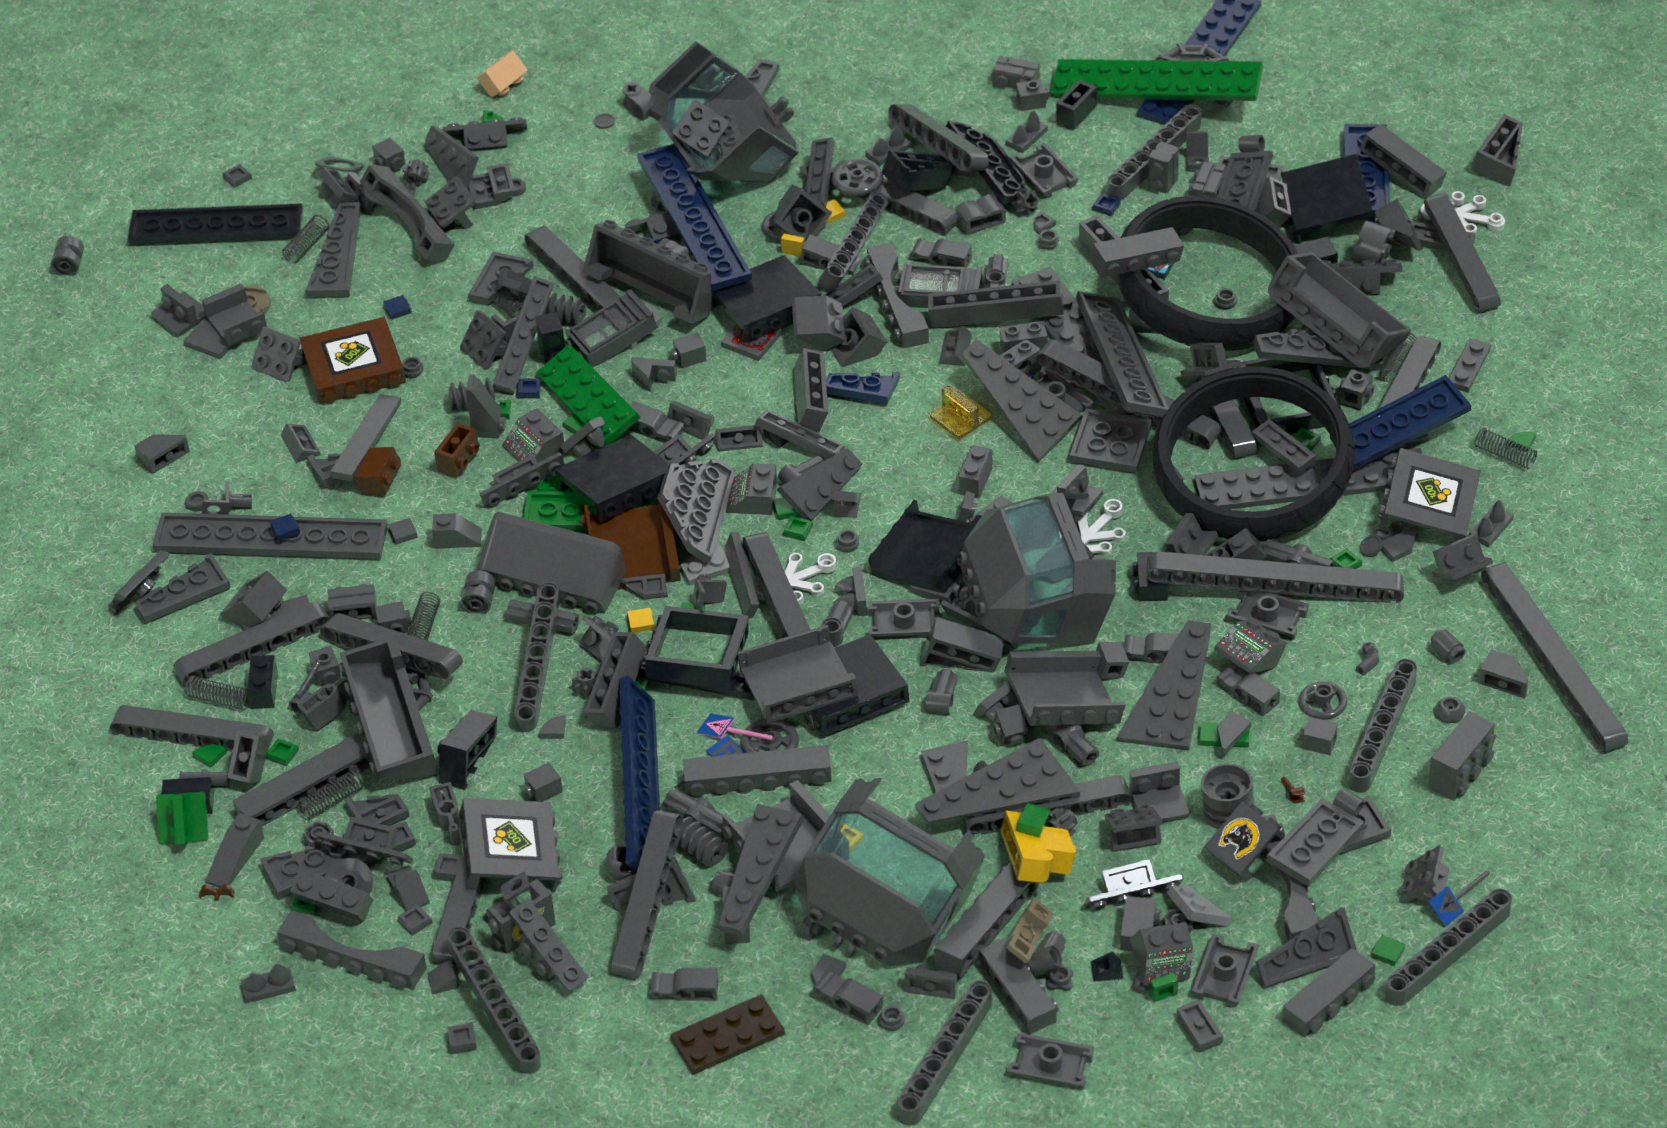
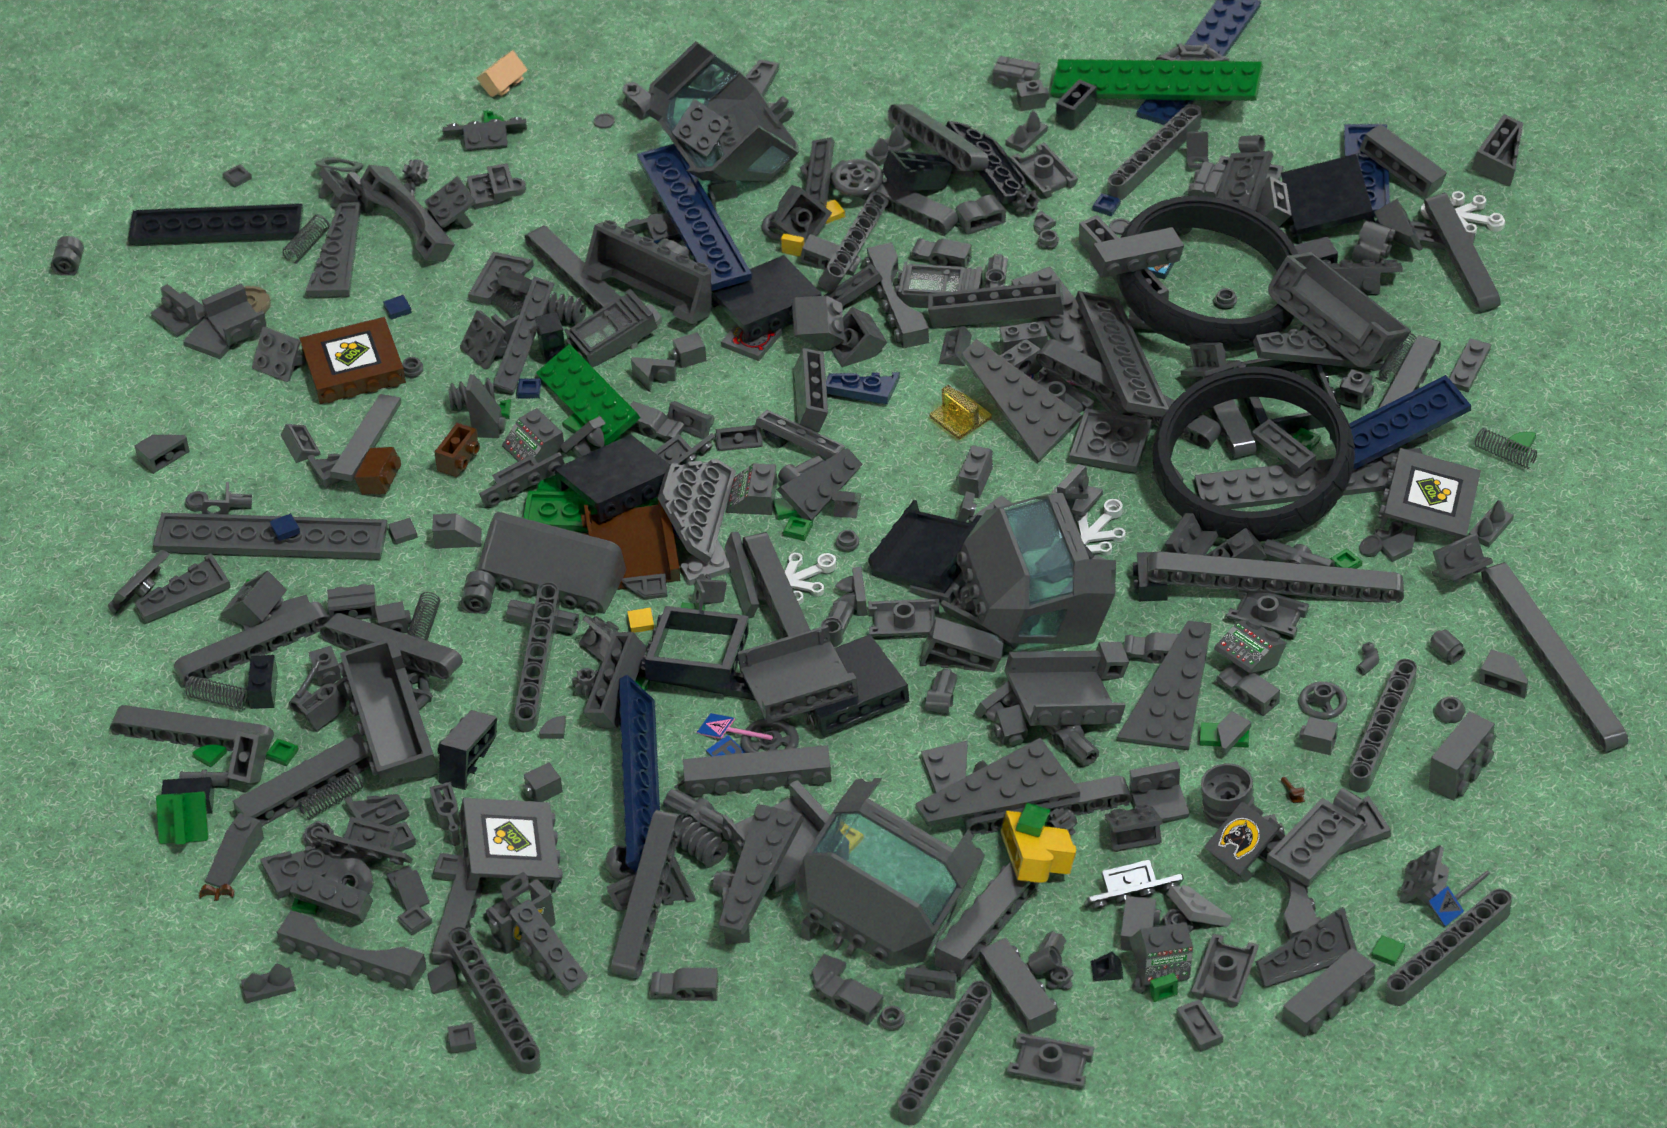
(388, 154): dark grey brick -> none
(451, 155): dark grey wing -> none
(721, 191): none -> dark grey bracket
(727, 1034): dark brown plate -> none
(1028, 929): dark tan slope -> none
(1118, 225): none -> dark grey piece
(1163, 167): dark grey brick -> none

